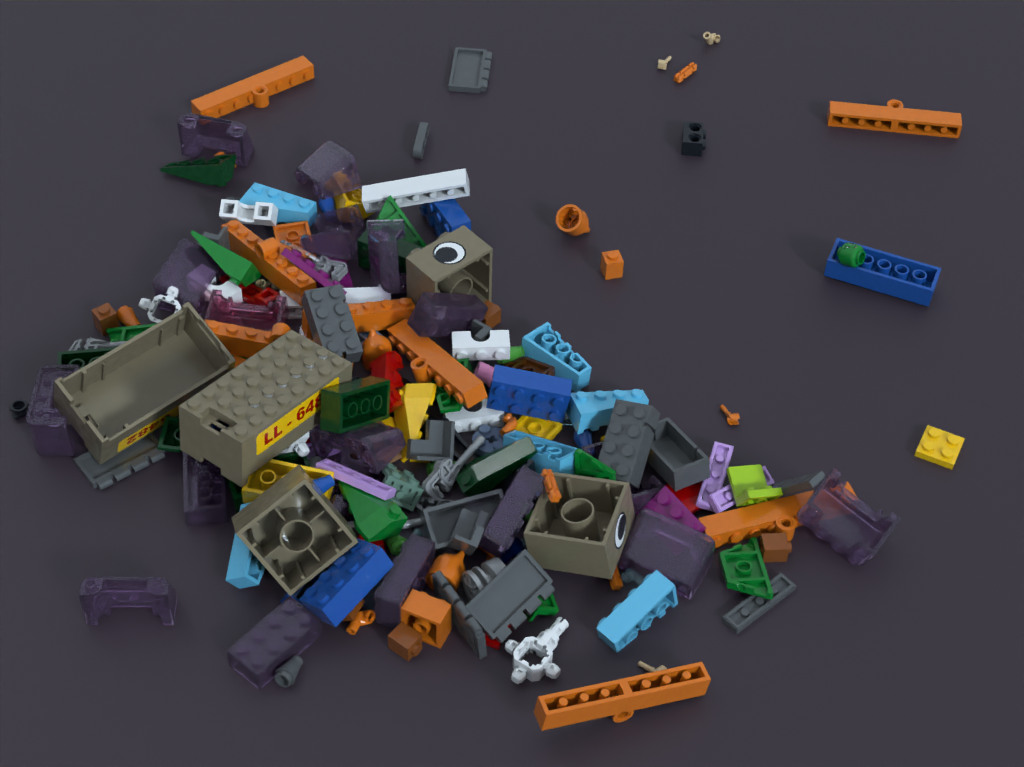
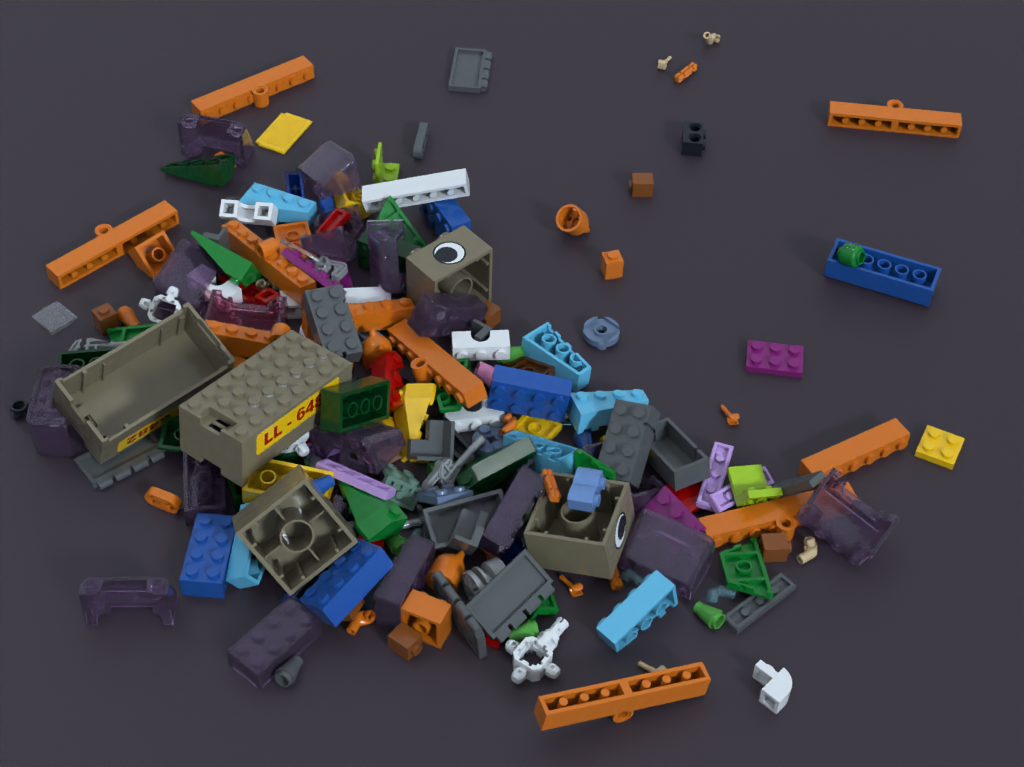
(54, 317): none -> clear piece
(111, 244): none -> orange hinge
(152, 253): none -> orange slope
(163, 500): none -> orange beam
(208, 556): none -> blue brick
(283, 132): none -> yellow window
(295, 183): none -> clear blue slope
(335, 219): none -> red tile
(383, 171): none -> lime bracket
(445, 495): none -> sand blue plate
(526, 629): none -> bright green cone
(574, 589): none -> orange hand
(586, 489): none -> medium blue brick
(601, 340): none -> sand blue plate
(641, 184): none -> dark orange brick
(710, 615): none -> bright green cone
(722, 591): none -> clear light blue arm
(774, 358): none -> magenta plate
(776, 686): none -> white brick
(810, 550): none -> tan arm
(858, 450): none -> orange brick

